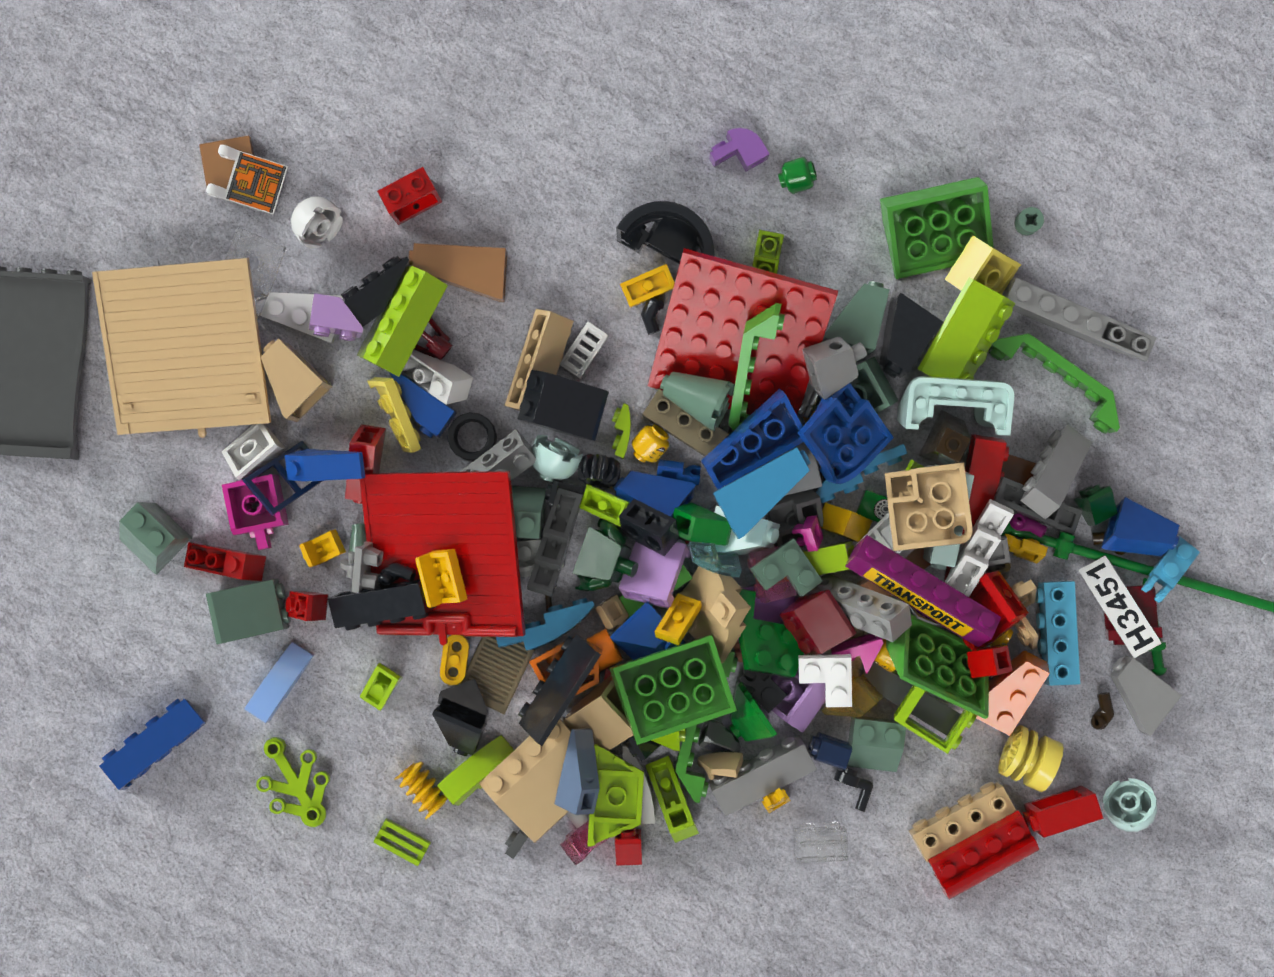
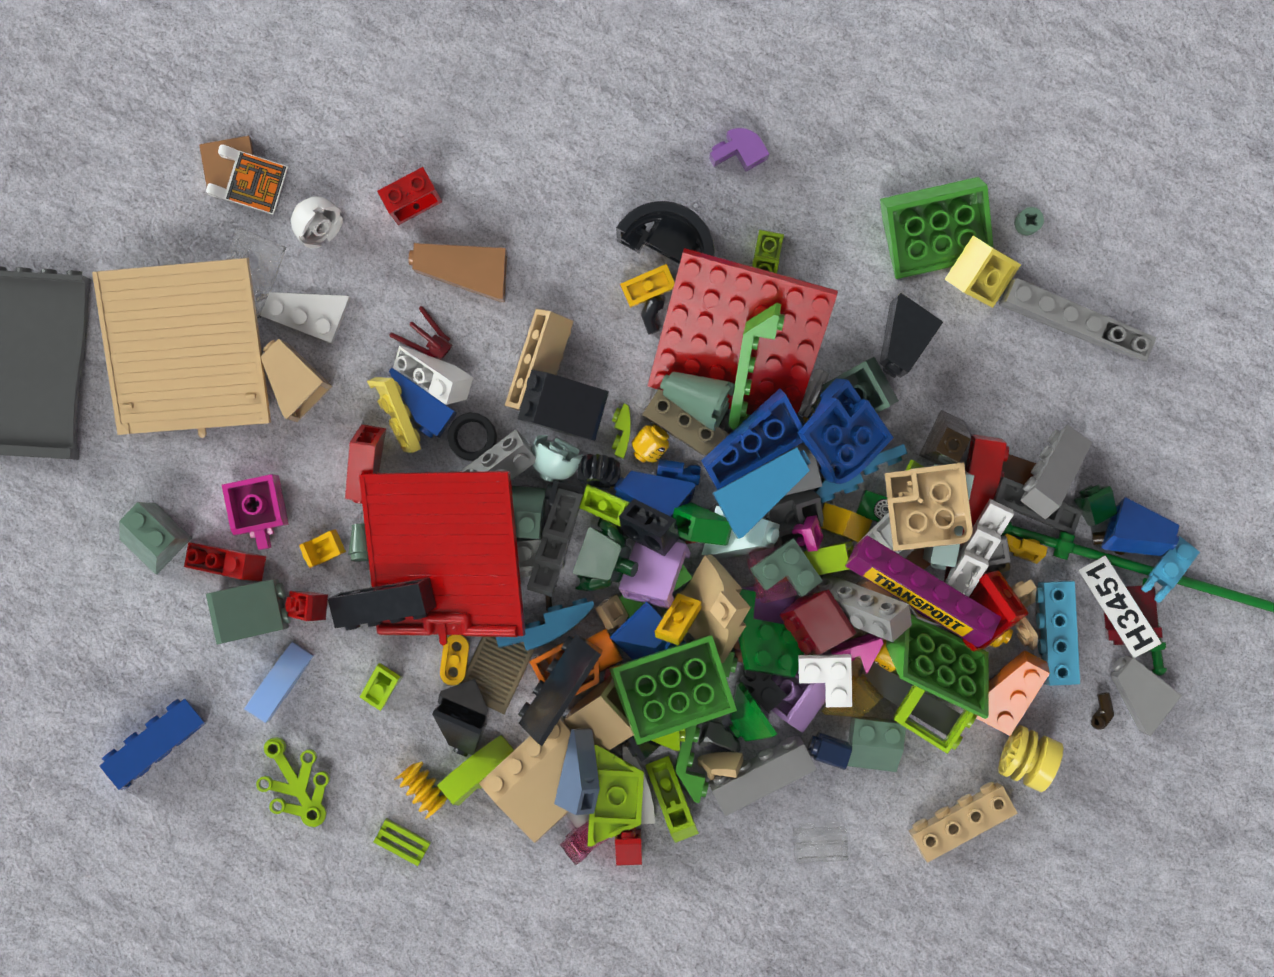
(252, 450): white slope -> none
(275, 463): dark blue window -> none
(324, 465): blue slope -> none
(333, 316): lavender slope -> none
(359, 567): light grey hips -> none
(373, 296): black slope -> none
(395, 571): black arm -> none
(403, 320): lime slope -> none
(441, 577): yellow bracket -> none
(515, 842): dark grey plate -> none
(576, 345): white slope -> none
(707, 557): clear light blue slope -> none
(775, 800): yellow plate -> none
(797, 175): green head -> none
(832, 365): light grey torso -> none
(850, 778): black plate -> none
(861, 317): sand green slope -> none
(967, 332): lime slope -> none
(983, 855): red brick -> none
(989, 661): red slope -> none
(991, 401): light aqua windscreen -> none
(1022, 523): magenta arm -> none
(1062, 811): red window -> none
(1104, 416): bright green slope -> none
(1130, 805): light aqua cylinder -> none

